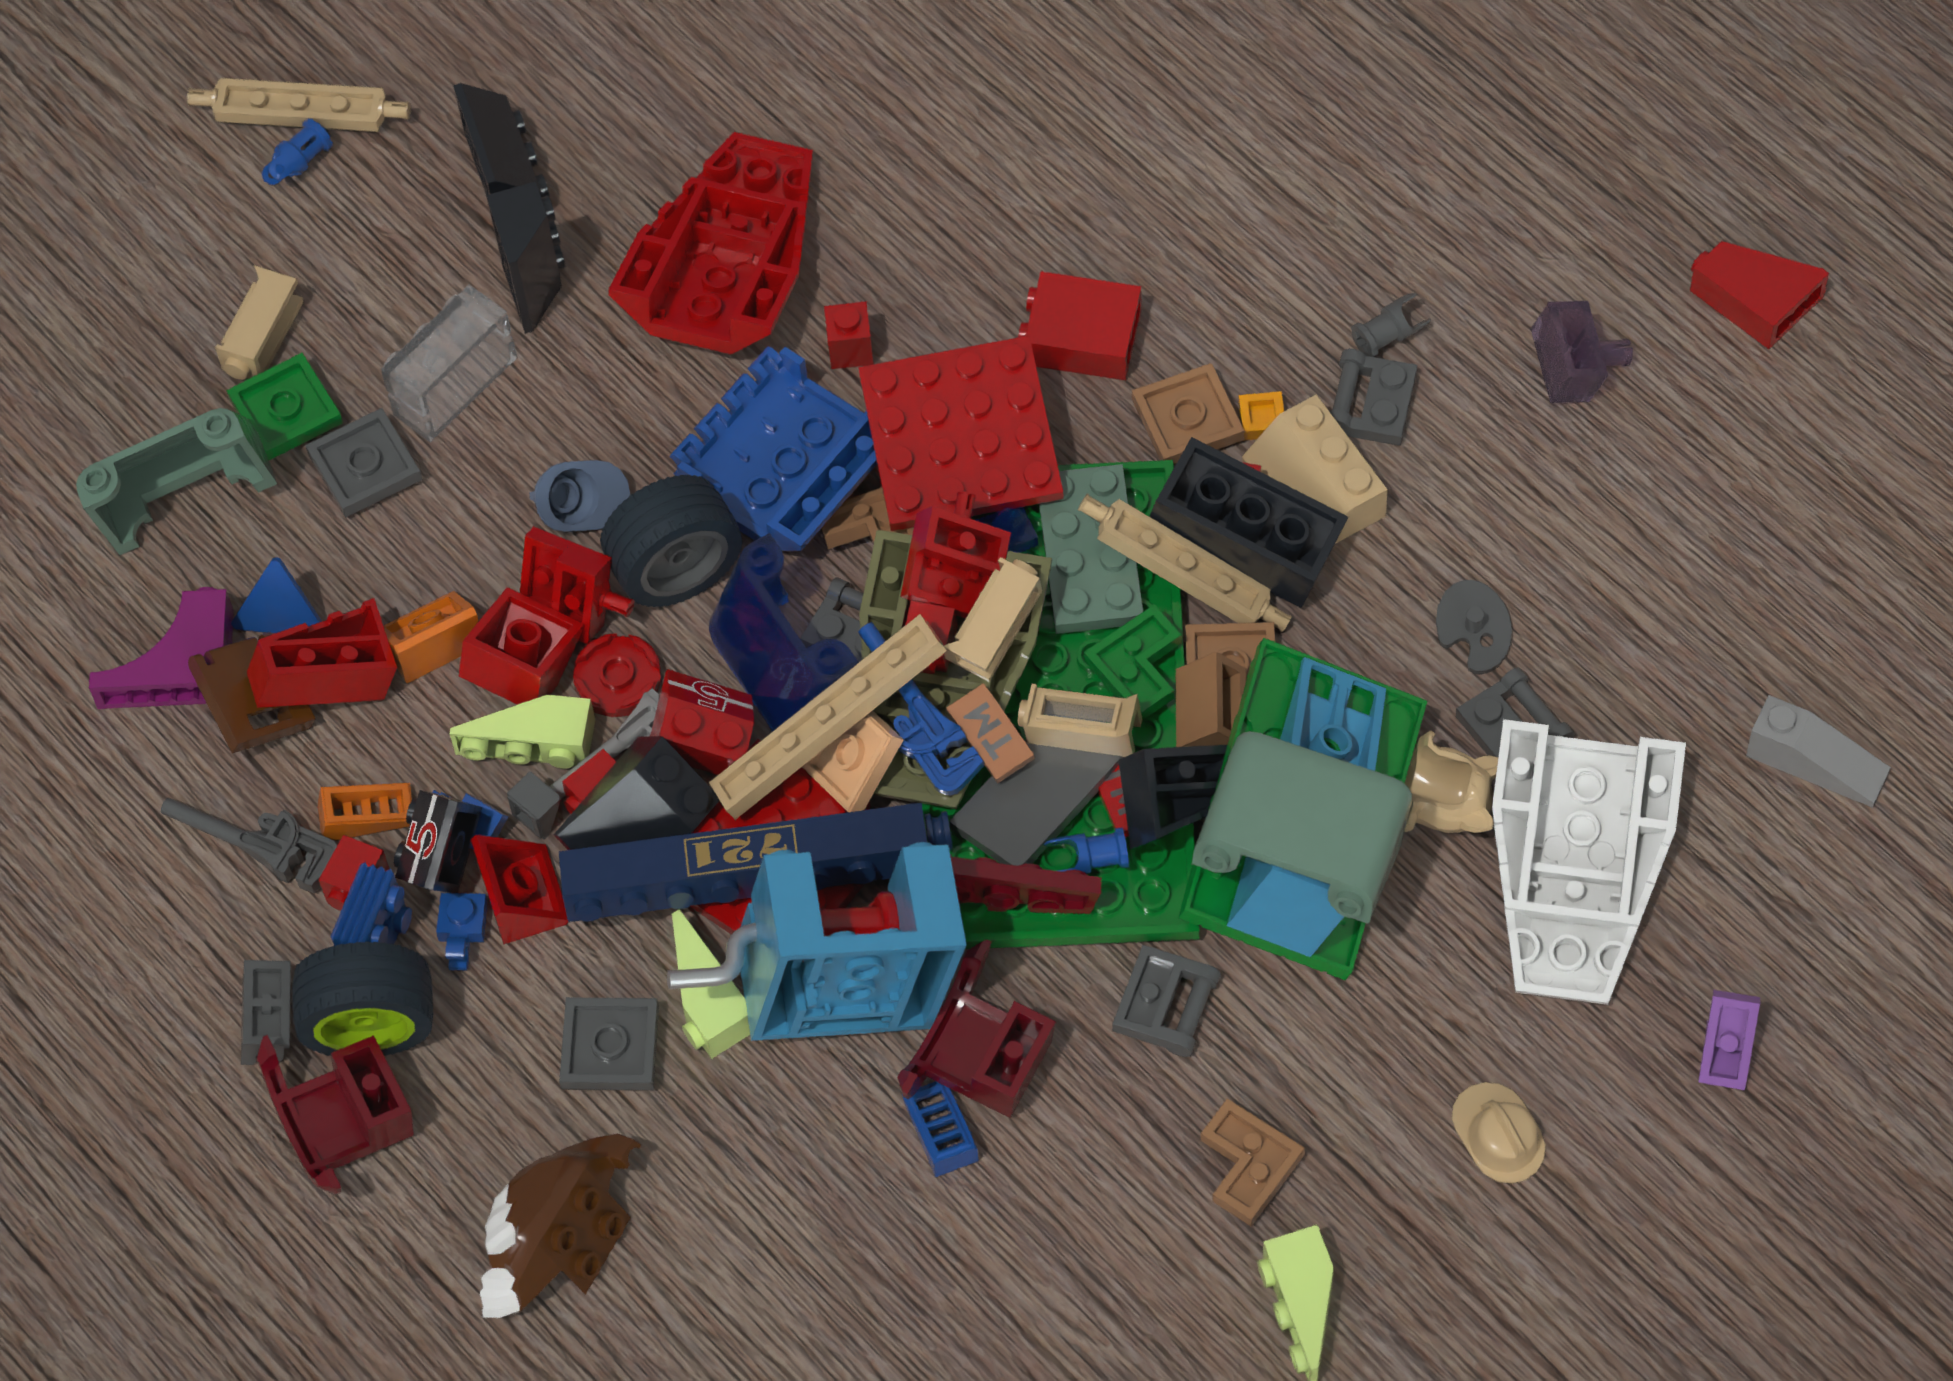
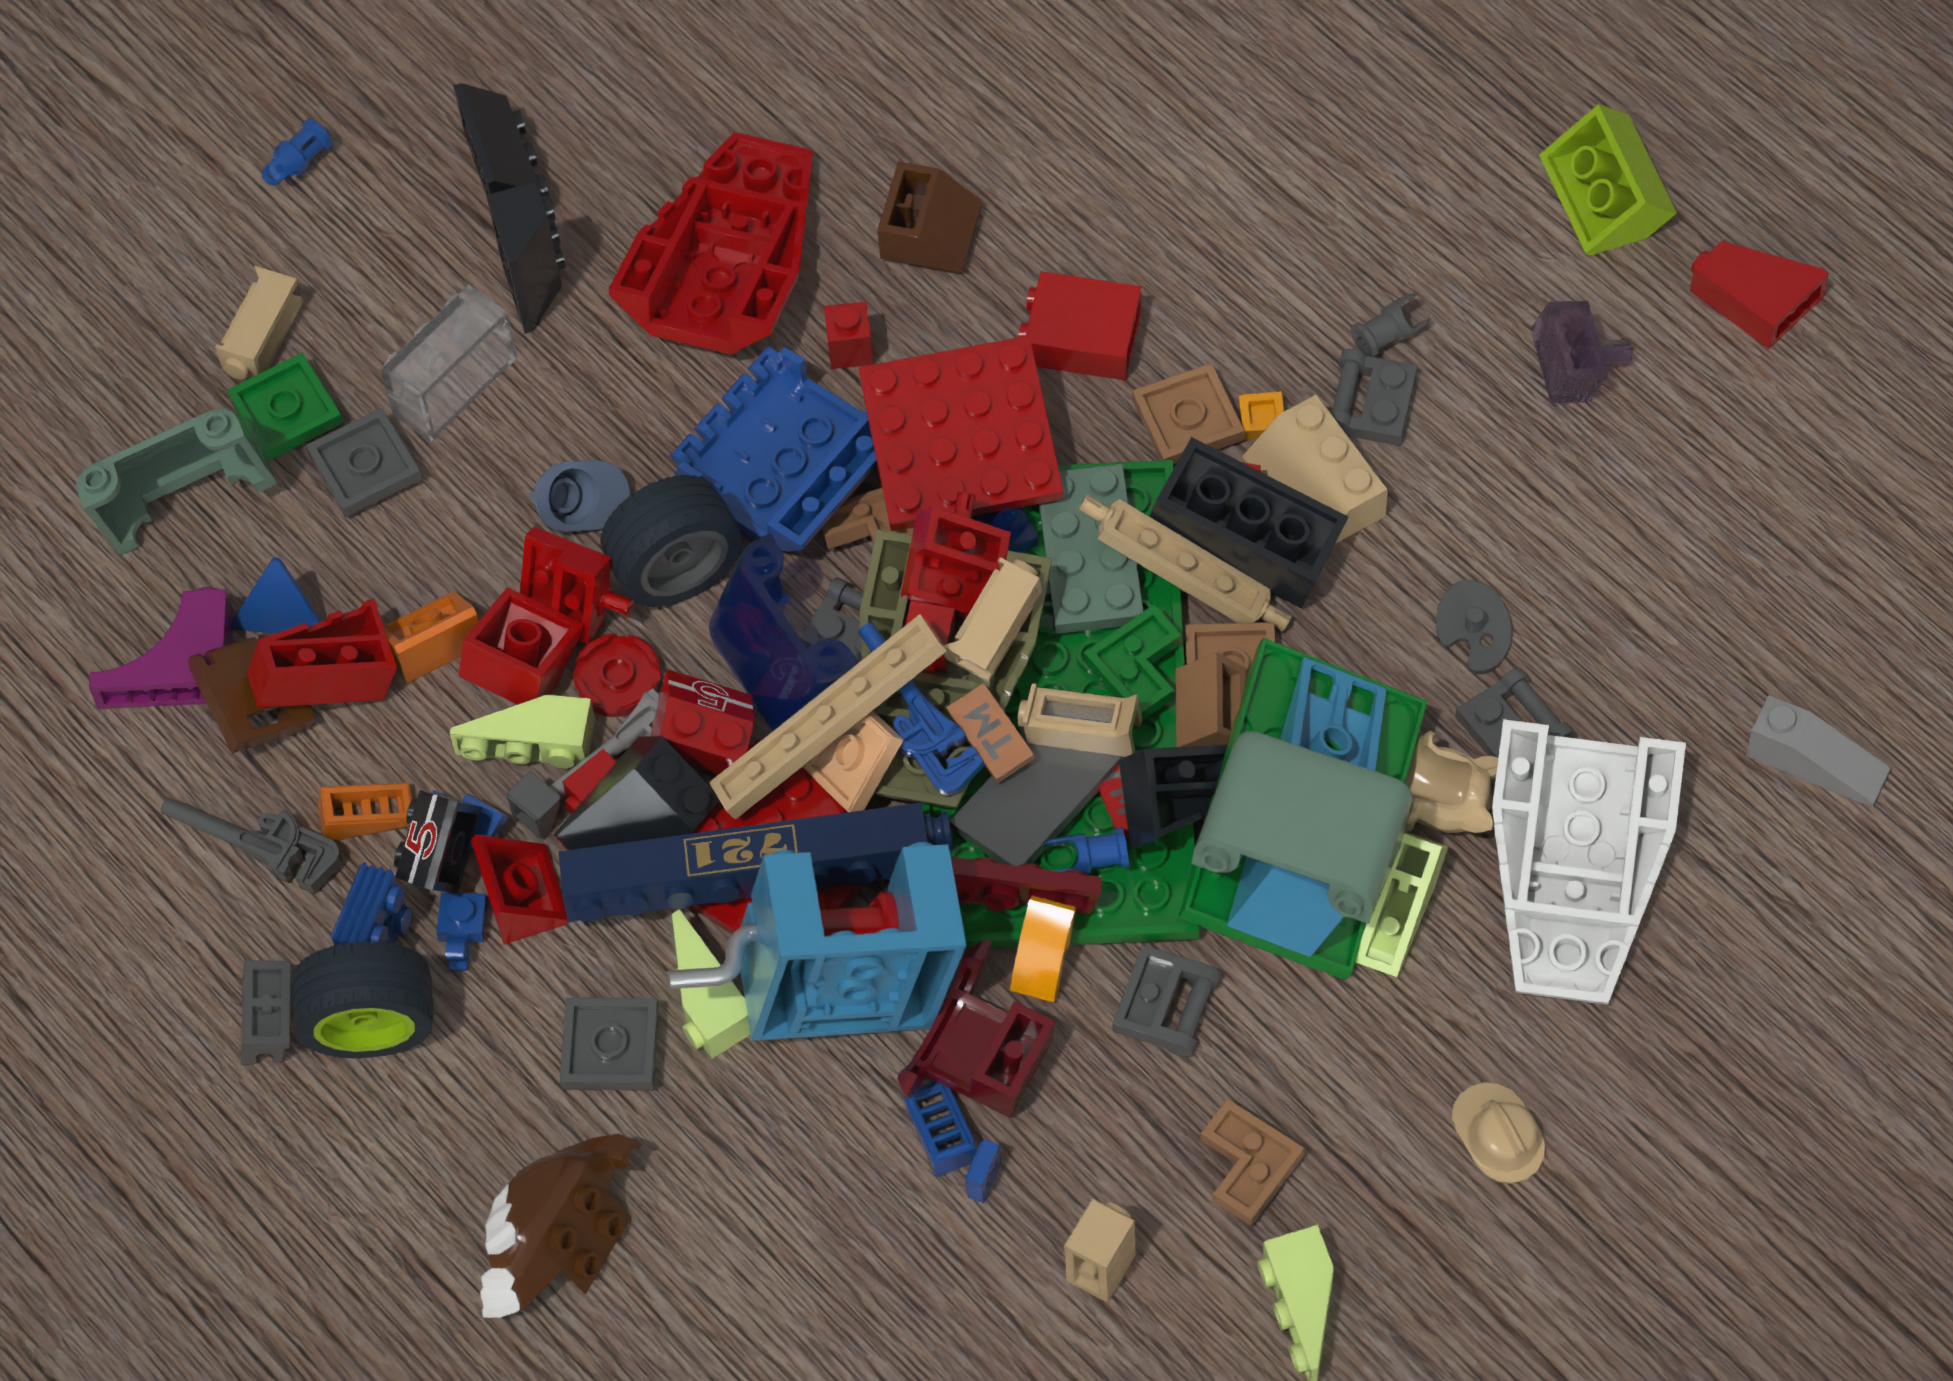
(295, 102): tan plate -> none
(340, 1112): dark red piece -> none
(343, 866): red brick -> none
(927, 219): none -> reddish brown slope
(983, 1170): none -> blue tile
(1042, 948): none -> light orange slope
(1100, 1249): none -> tan brick
(1401, 904): none -> yellowish green slope
(1607, 181): none -> lime slope
(1729, 1039): medium lavender slope -> none

